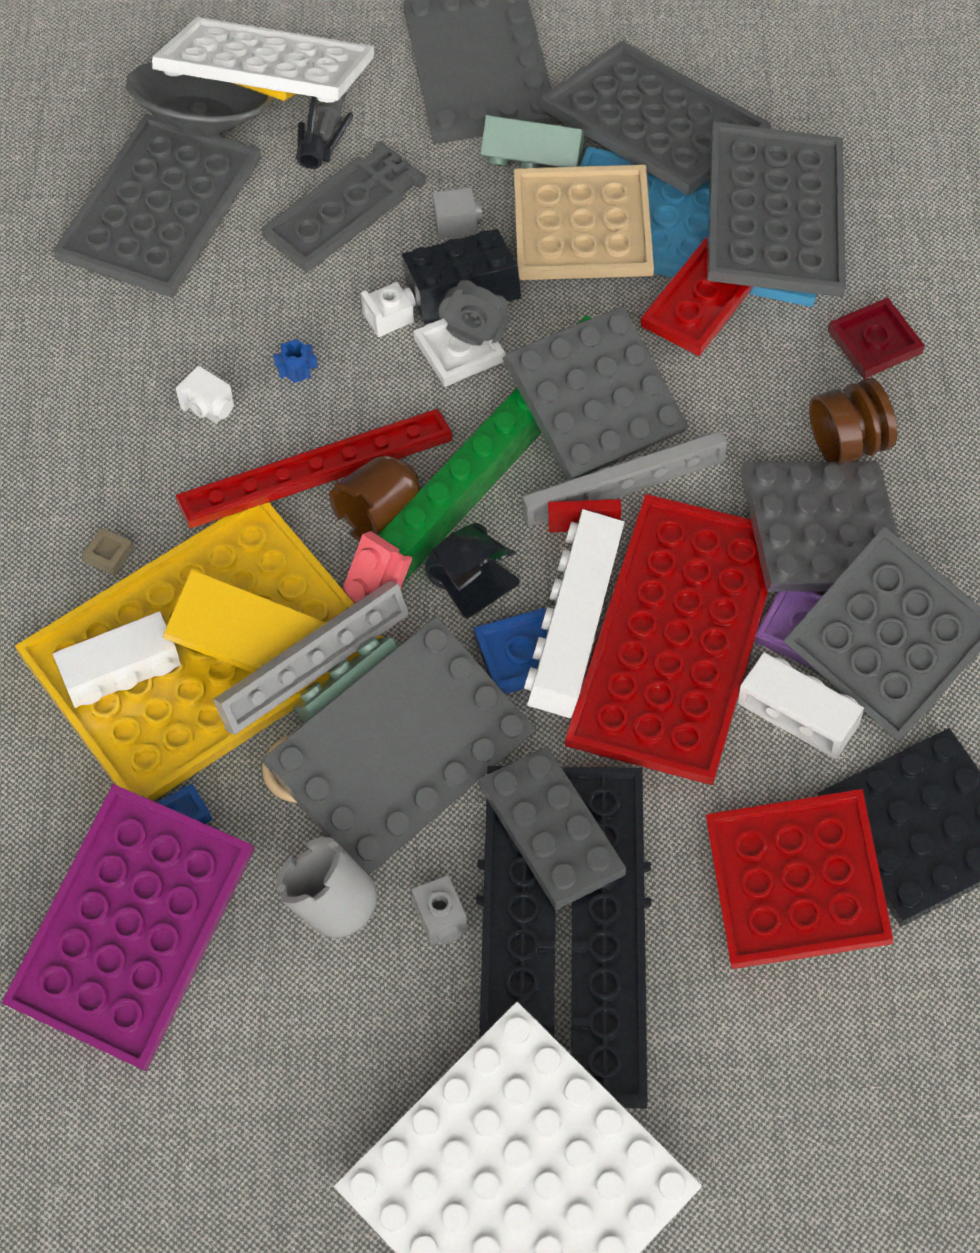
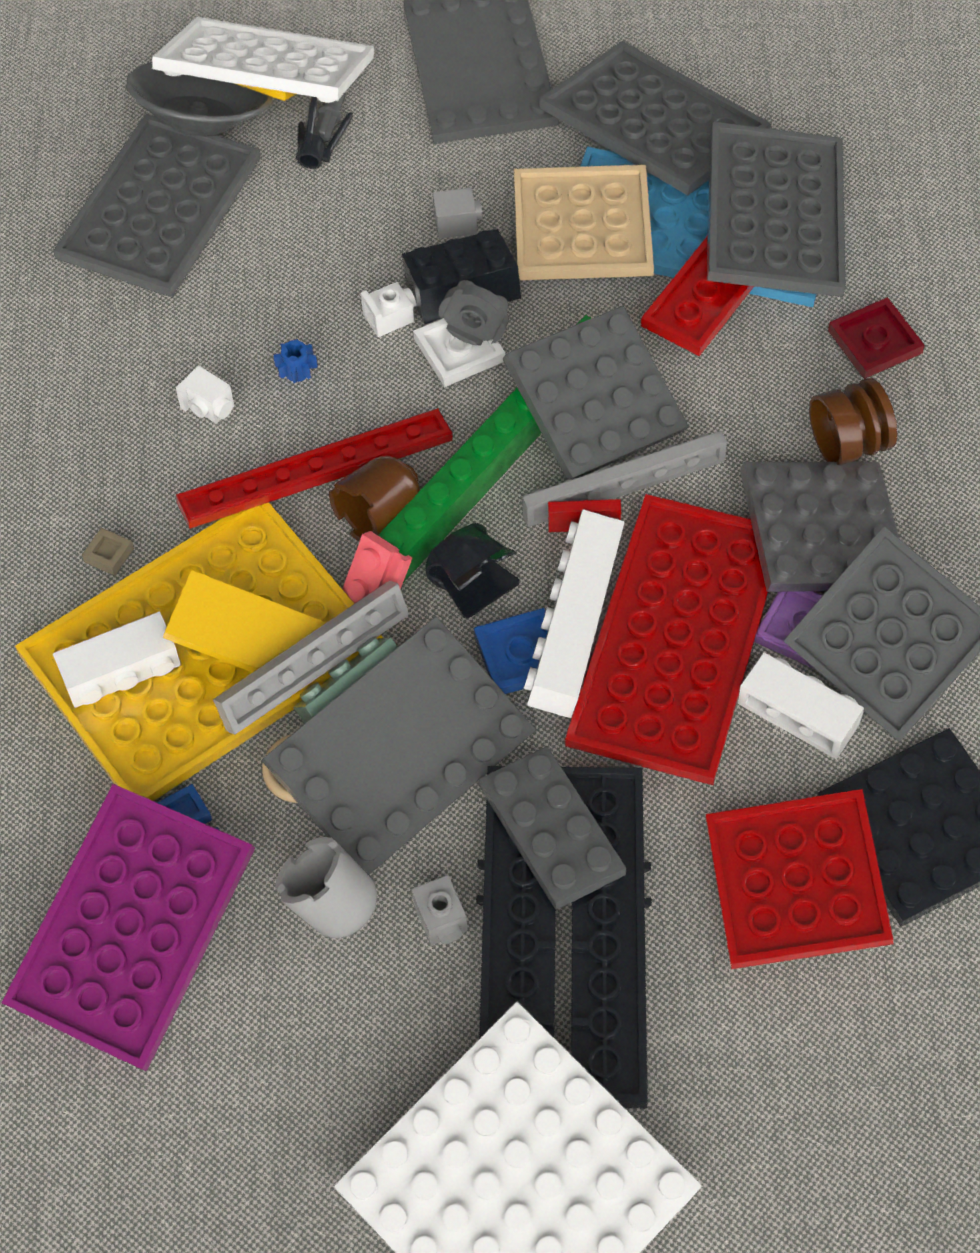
(342, 207): dark grey hinge -> none
(531, 143): brick -> none

